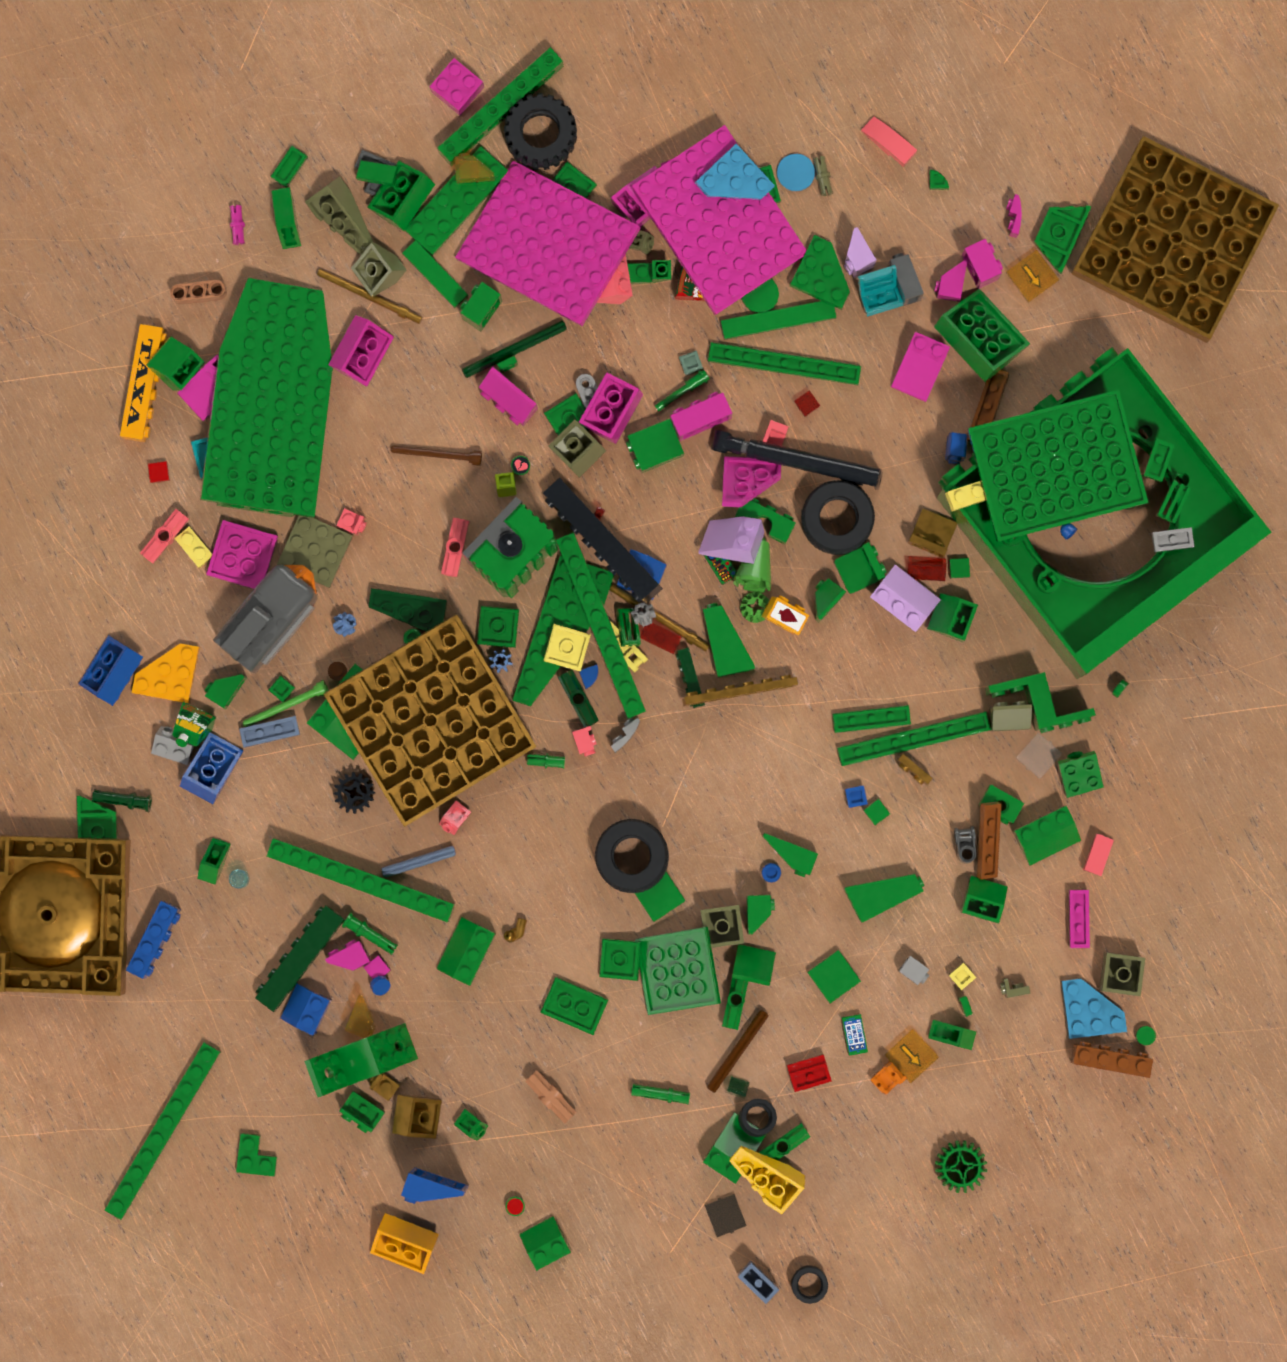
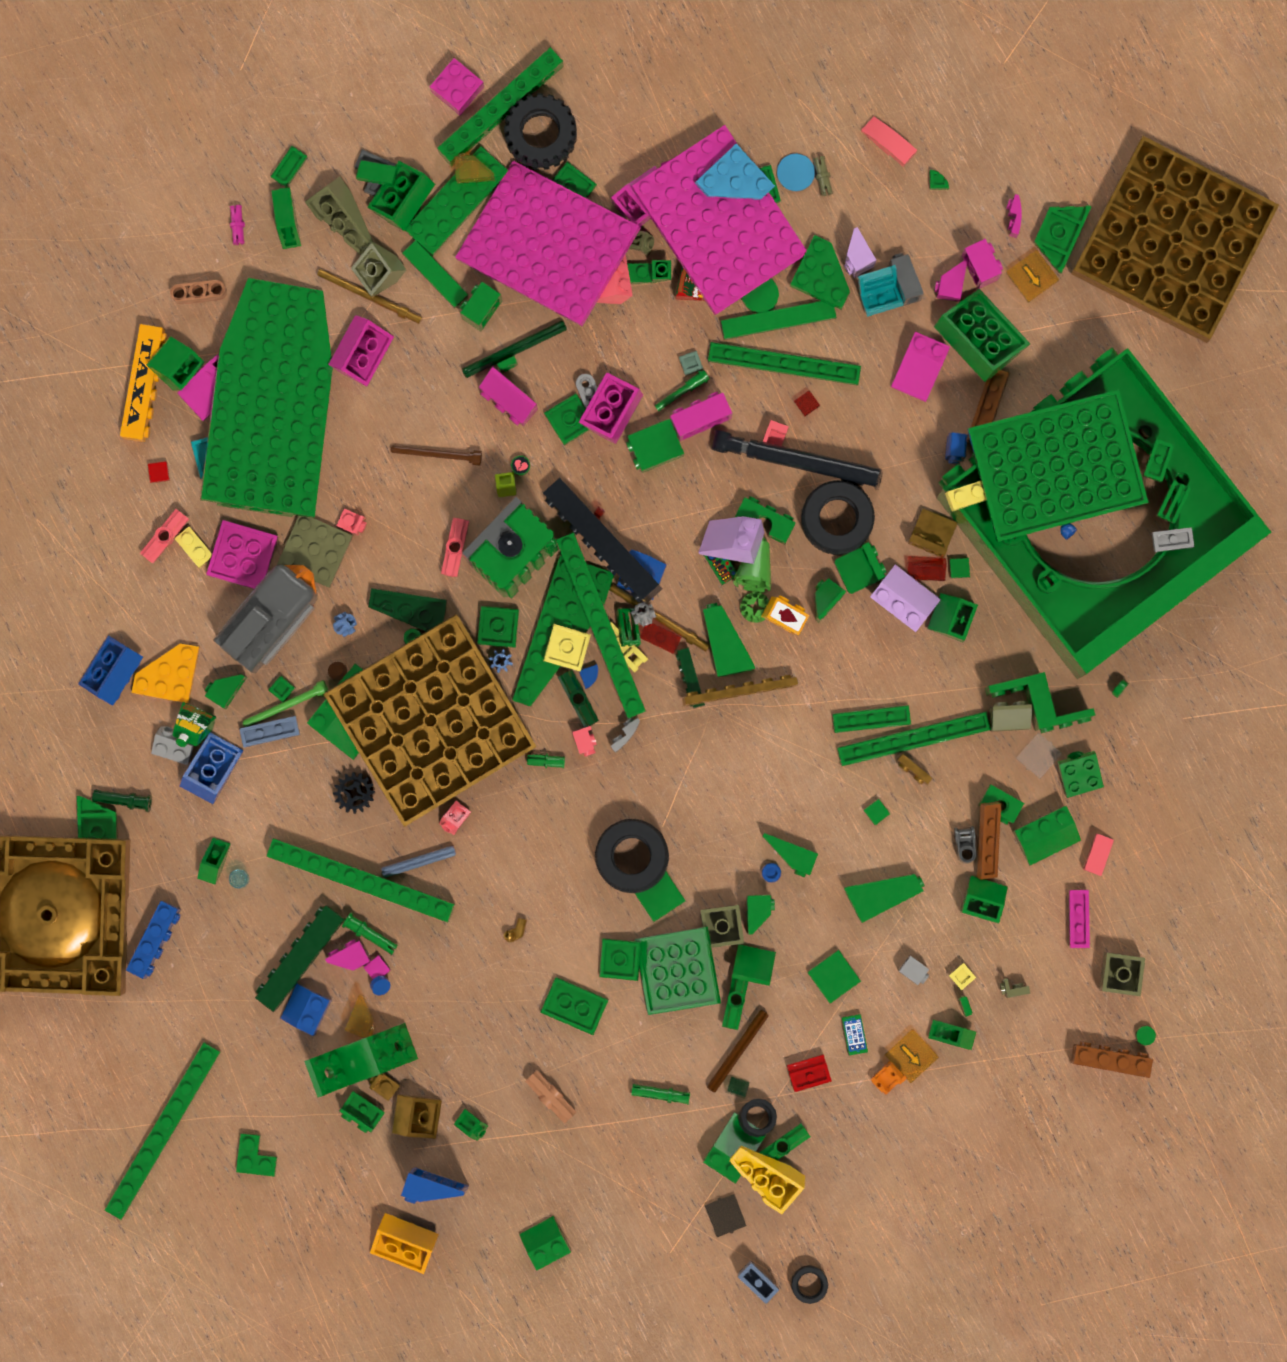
(466, 951): green slope -> none
(515, 1206): red tile -> none
(577, 448): olive slope -> none
(746, 479): dark pink plate -> none
(856, 796): blue plate -> none
(958, 1149): green gear -> none
(1089, 1011): dark azure plate -> none

